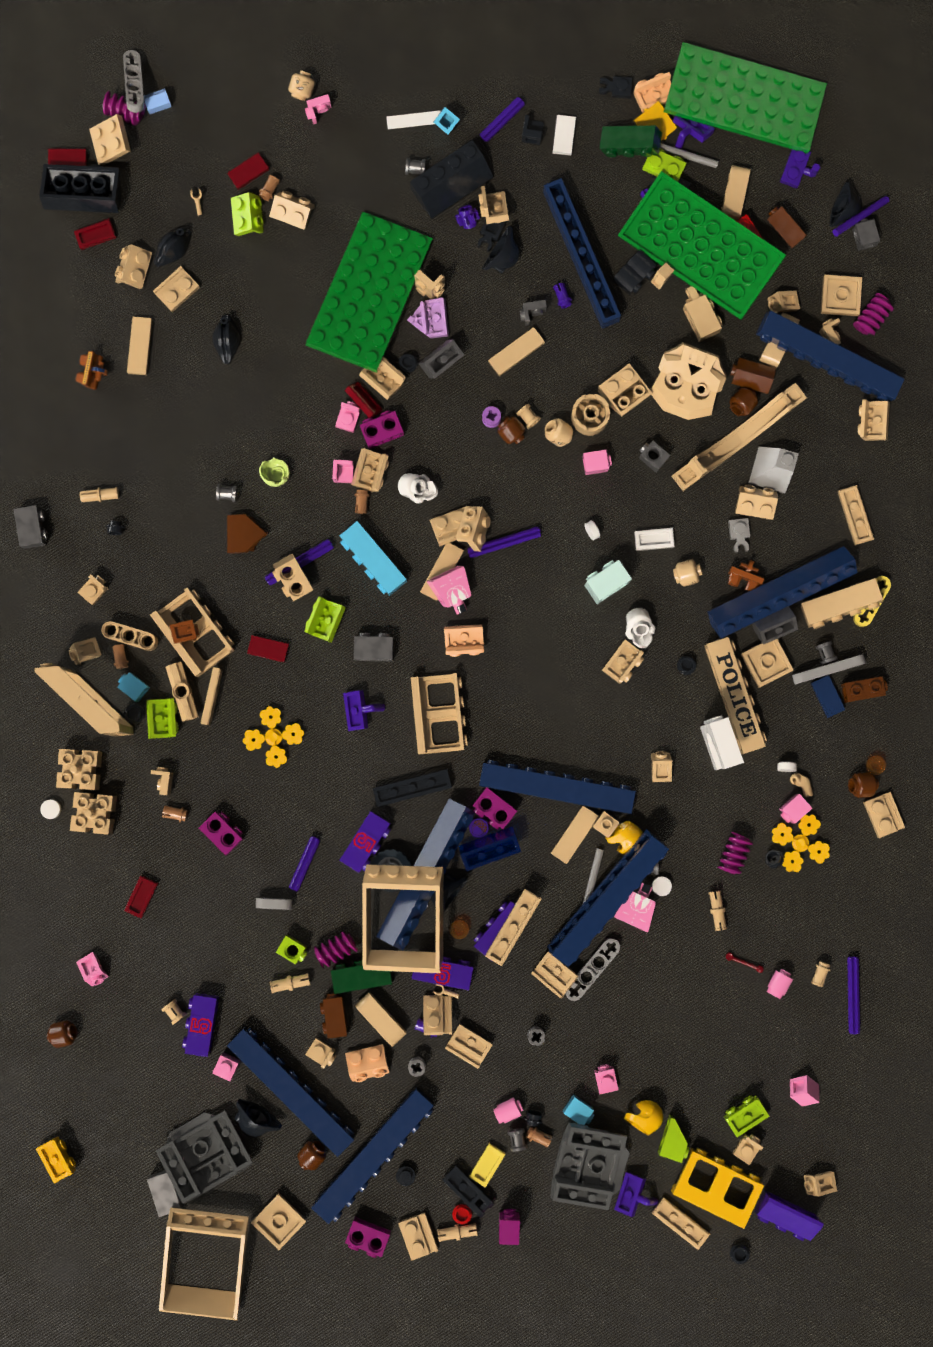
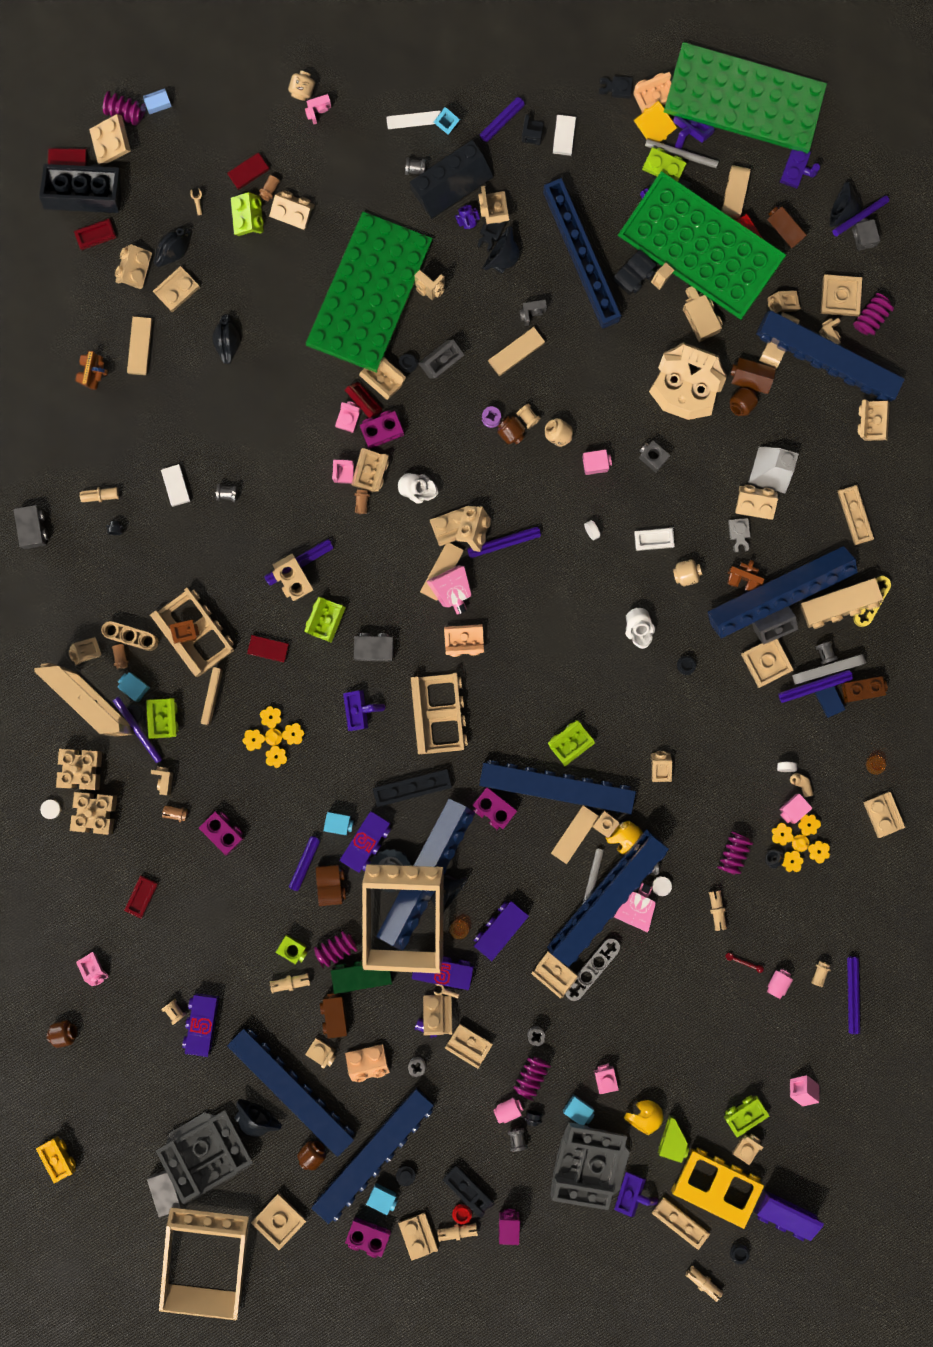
(93, 589): tan bracket -> none
(133, 81): light grey beam -> none
(137, 729): none -> dark purple bar
(175, 485): none -> white tile
(186, 703): tan piece -> none
(226, 1066): bright pink brick -> none
(243, 534): reddish brown slope -> none
(274, 472): yellowish green hair -> none
(274, 903): light grey beam -> none
(329, 885): none -> reddish brown brick
(338, 823): none -> medium azure brick
(373, 558): medium azure brick -> none
(380, 1019): tan beam -> none
(382, 1199): none -> medium azure brick
(431, 318): lavender slope -> none
(478, 828): dark purple tile -> none
(487, 1165): light yellow tile -> none
(489, 848): clear blue brick -> none
(513, 927): tan tile -> none
(531, 1077): none -> magenta piece
(538, 1136): medium nougat pin -> none
(563, 297): dark purple pin -> none
(570, 742): none -> lime bracket
(594, 404): tan brick -> none
(608, 581): light aqua brick -> none
(623, 661): tan bracket -> none
(624, 390): tan slope -> none
(630, 140): dark green brick -> none
(704, 1283): none -> tan pin
(721, 743): white arch -> none
(735, 696): tan brick -> none
(740, 437): tan slope -> none
(815, 686): none -> dark purple axle
(820, 1183): tan bracket -> none
(863, 785): reddish brown head -> none

